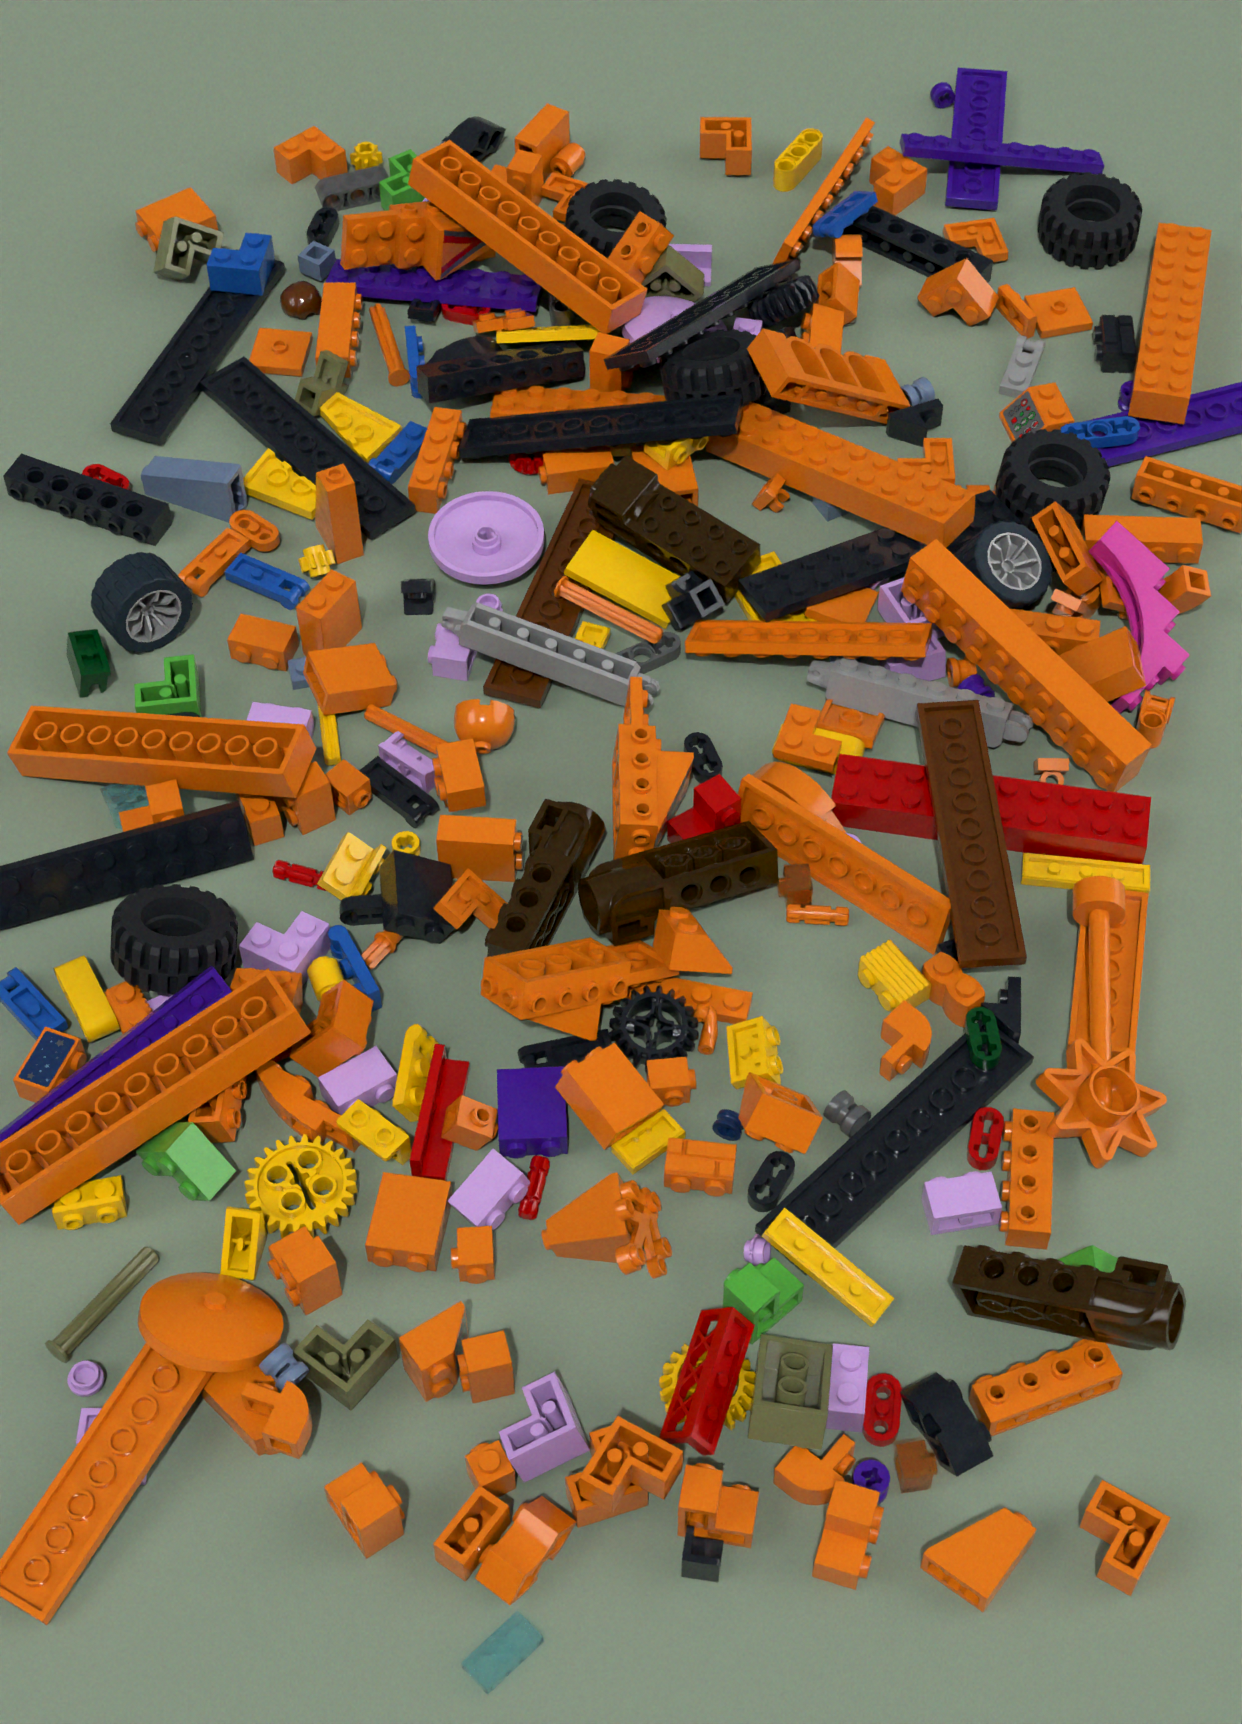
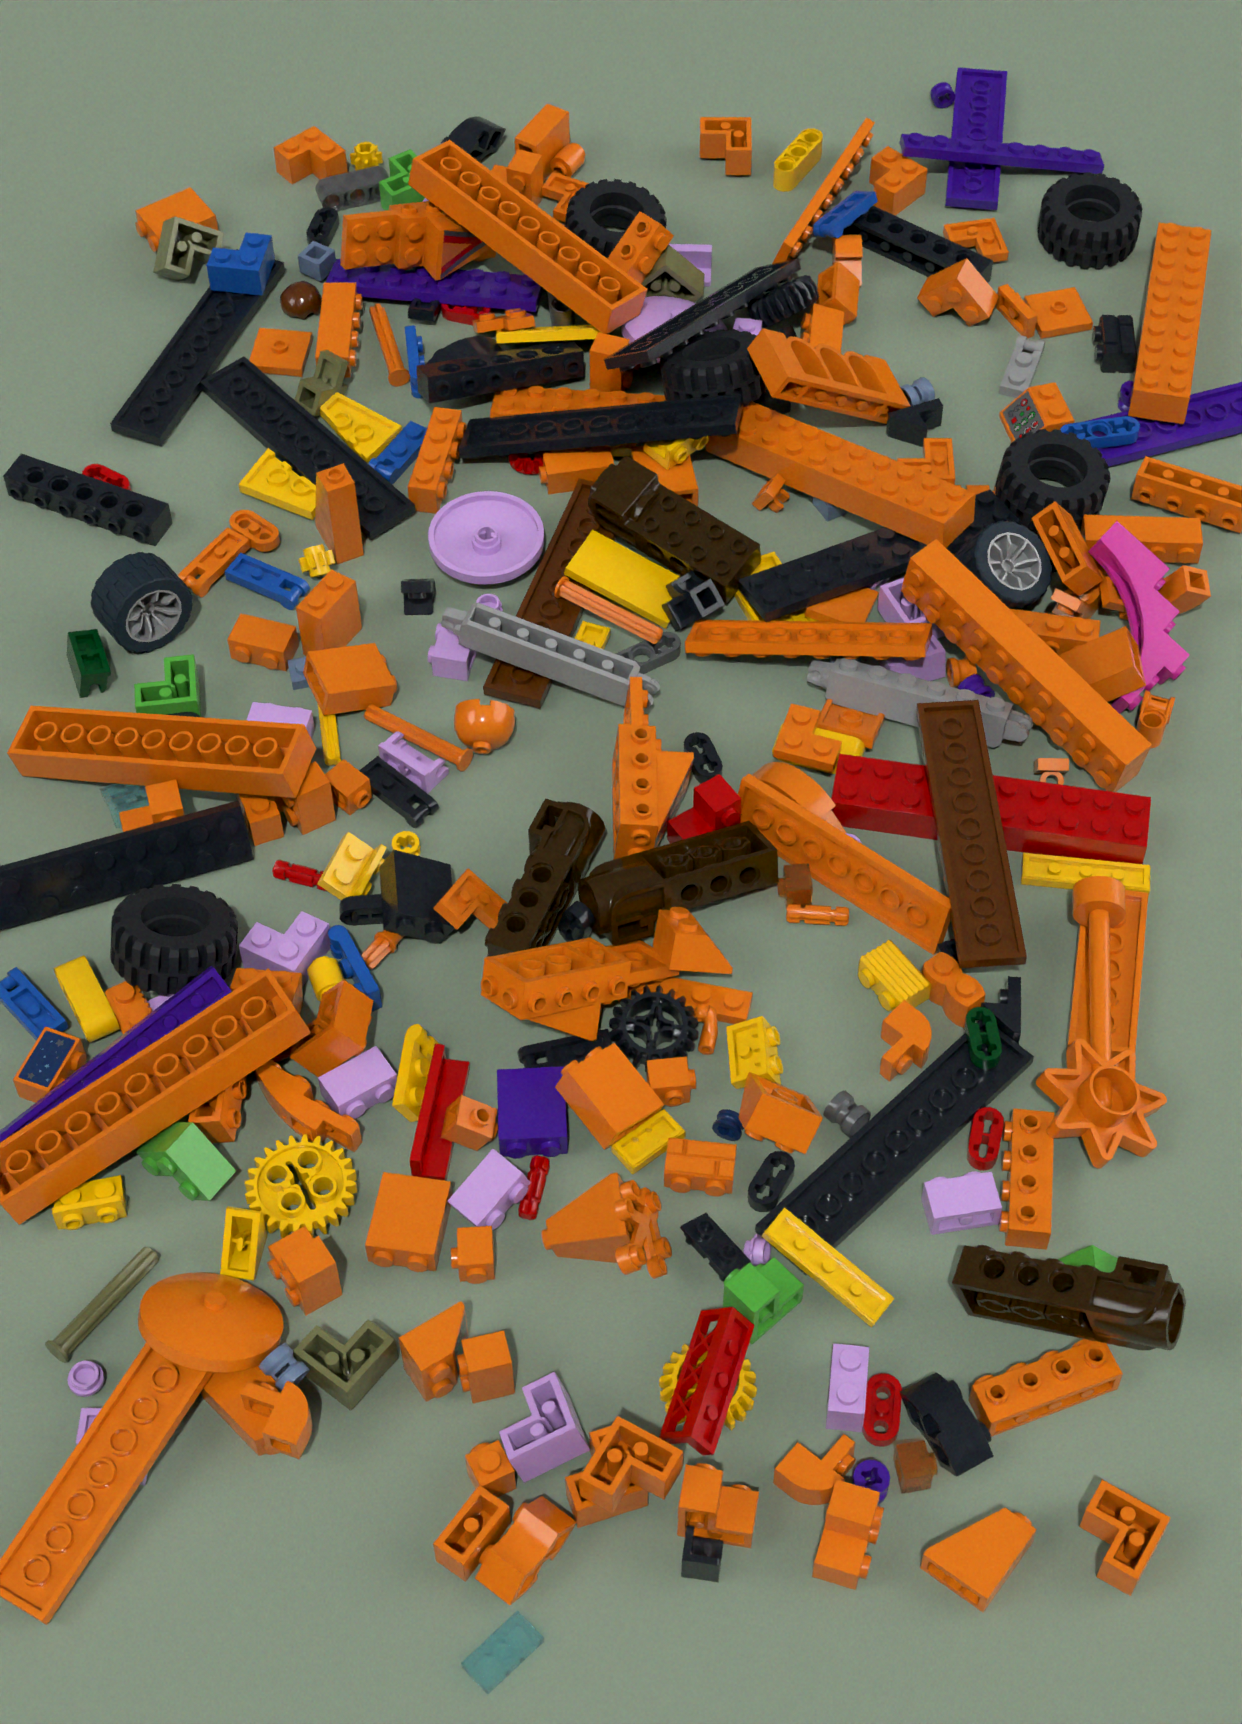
(197, 485): sand blue slope -> none
(366, 1508): orange brick -> none
(375, 1132): yellow bracket -> none
(459, 775): orange brick -> none
(482, 844): orange brick -> none
(576, 922): none -> black beam
(714, 1244): none -> black hinge
(790, 1392): olive brick -> none

